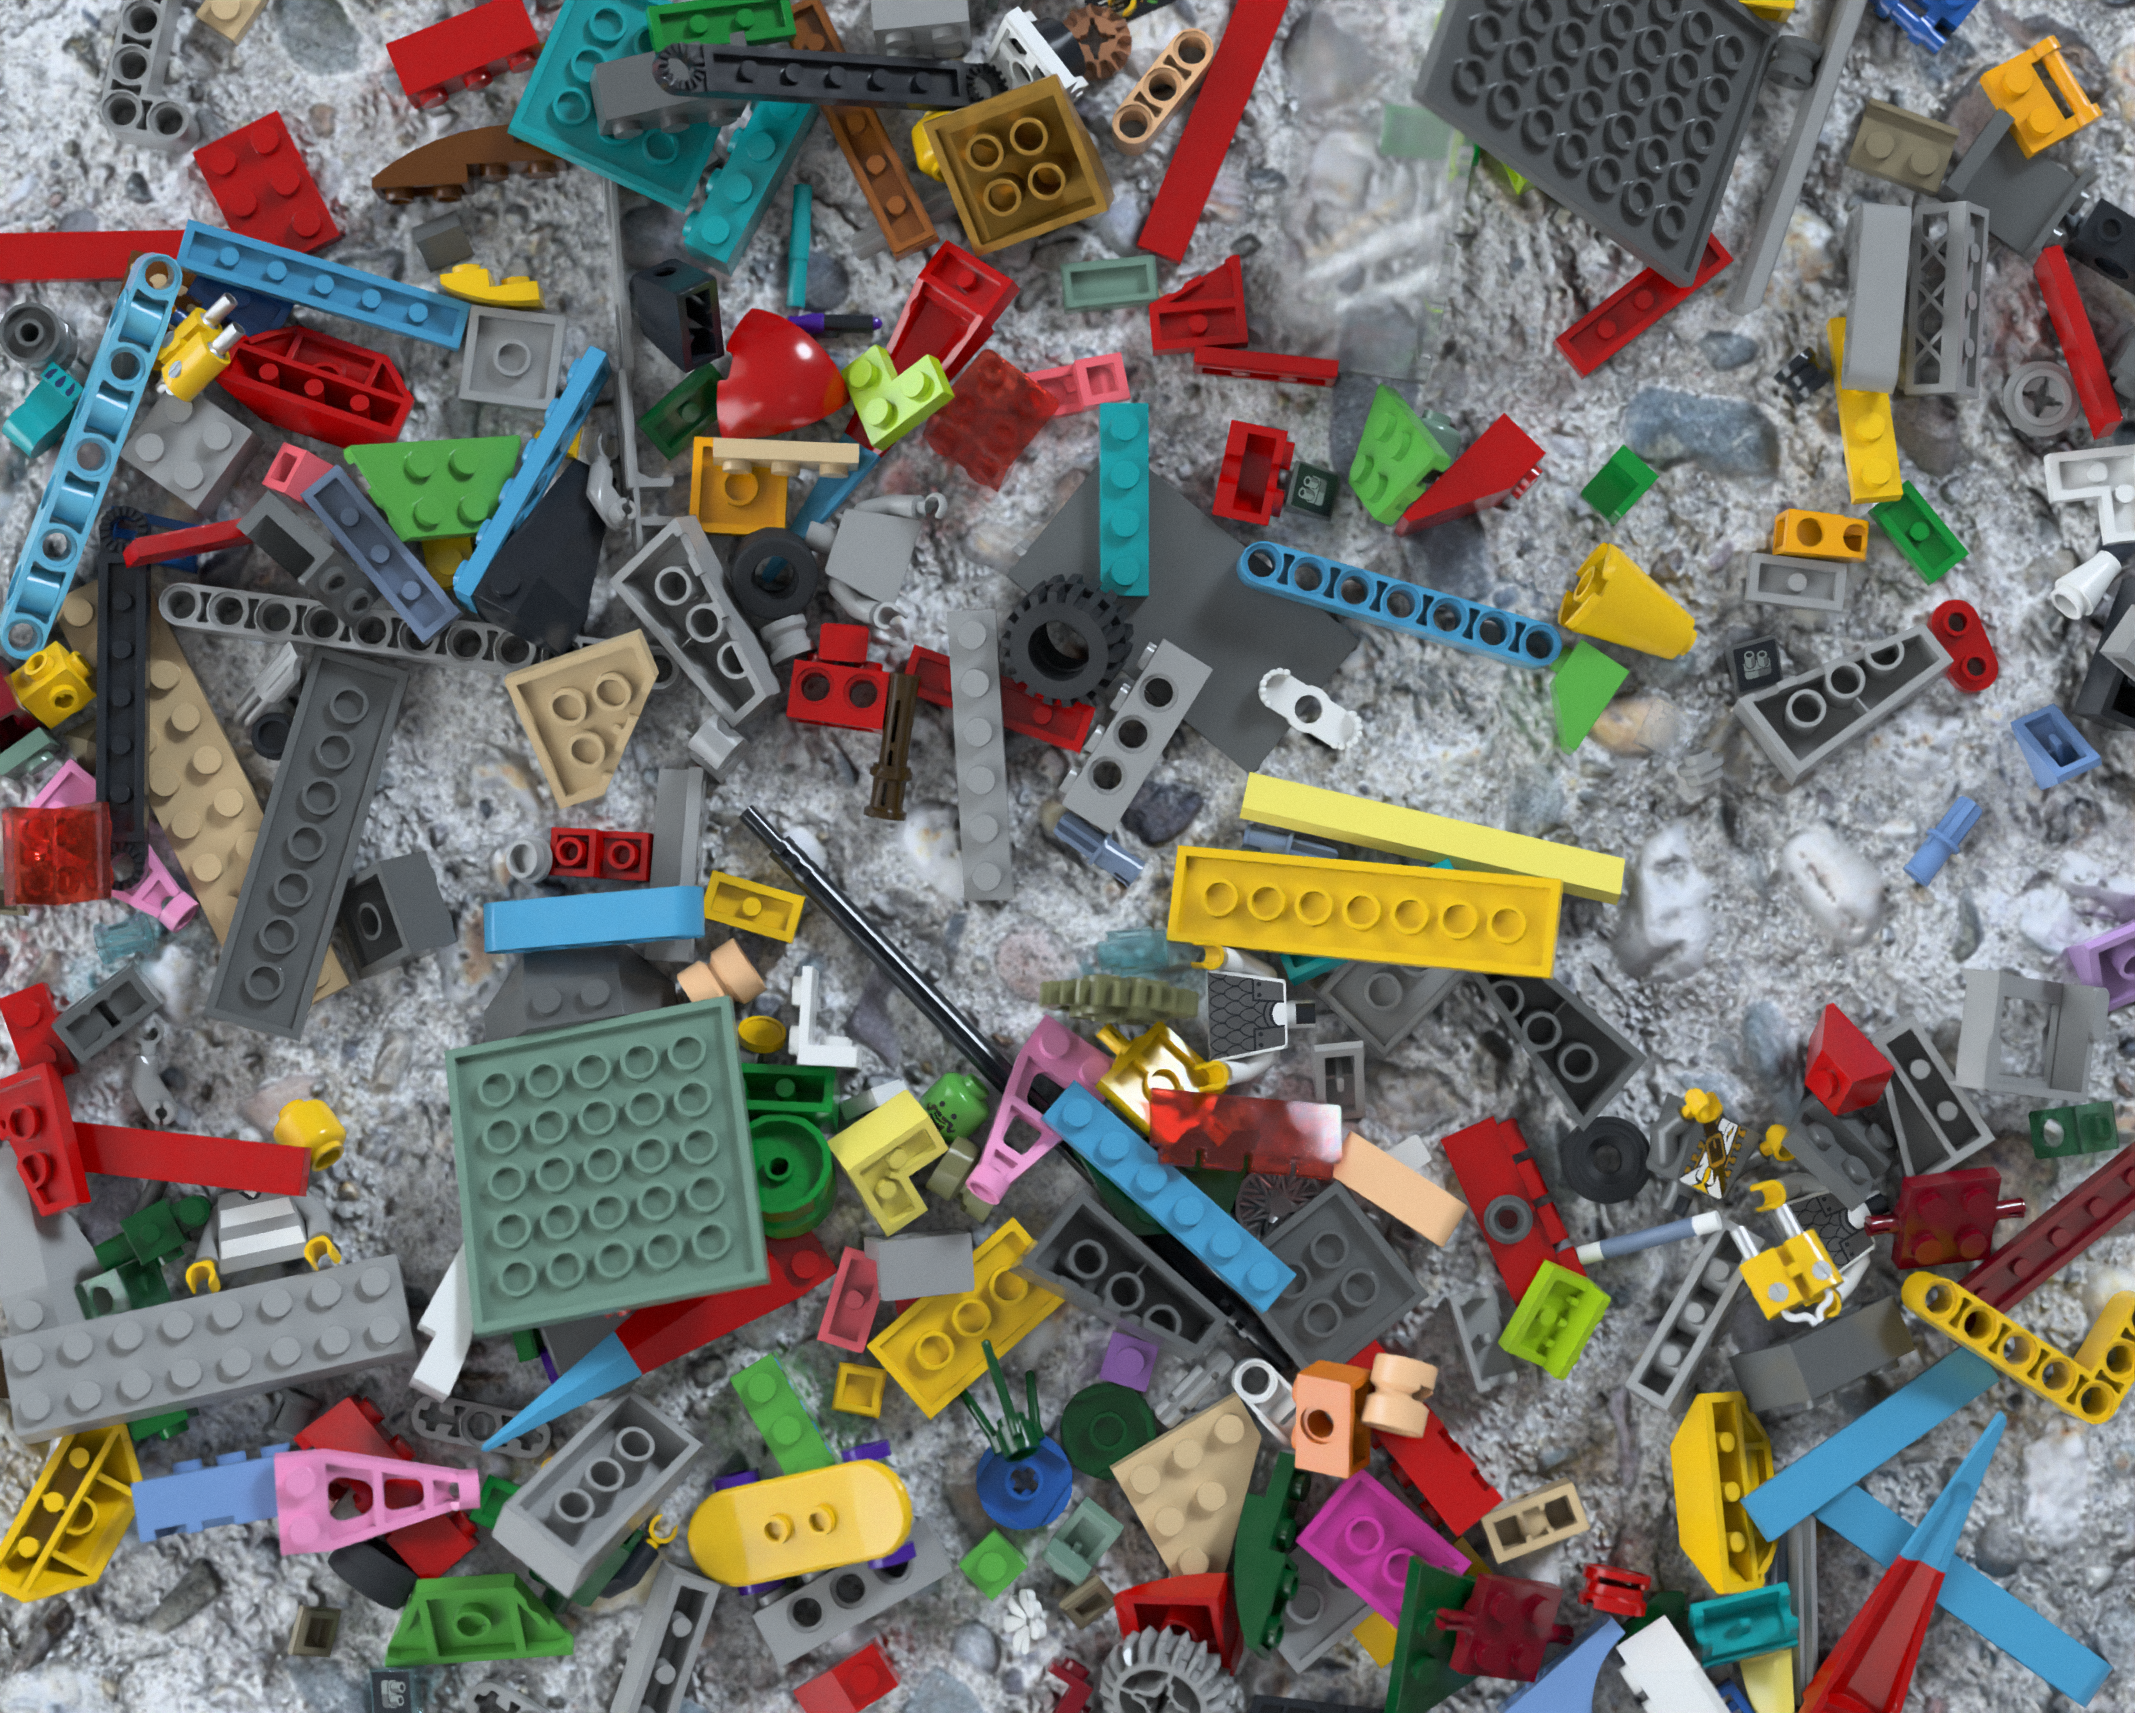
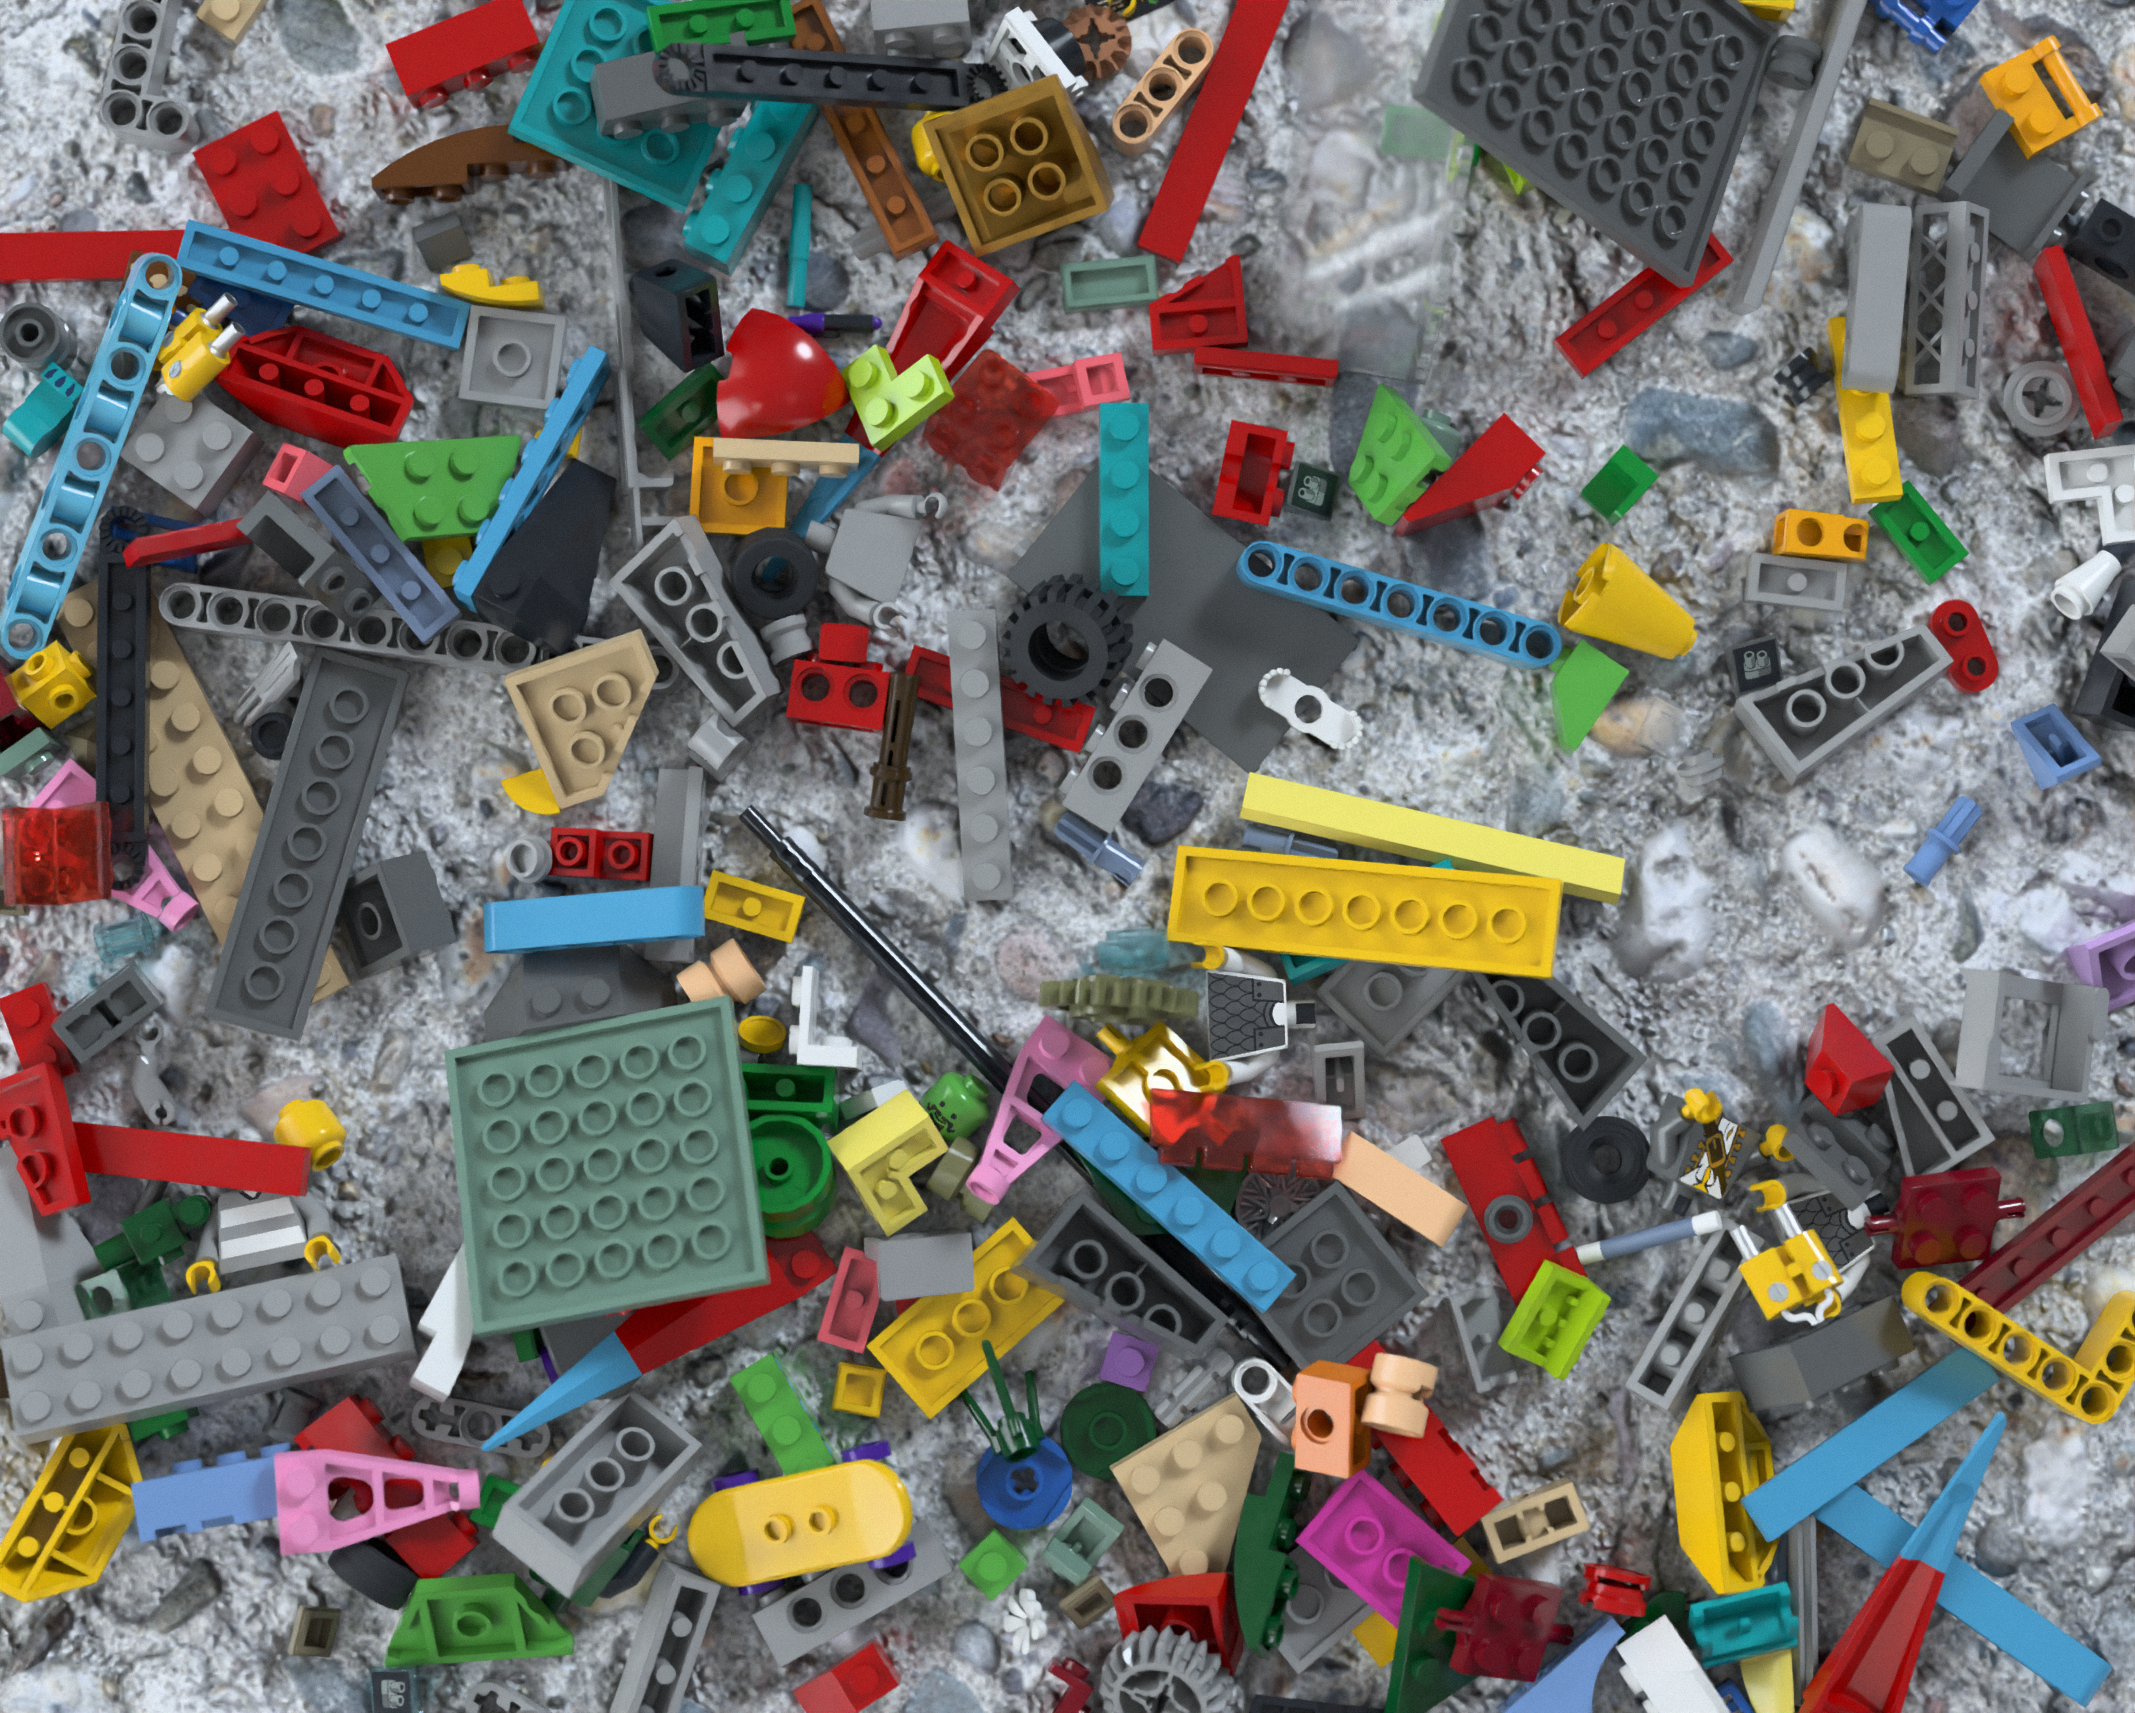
(532, 793): none -> yellow tile
(612, 509): light grey arm -> none

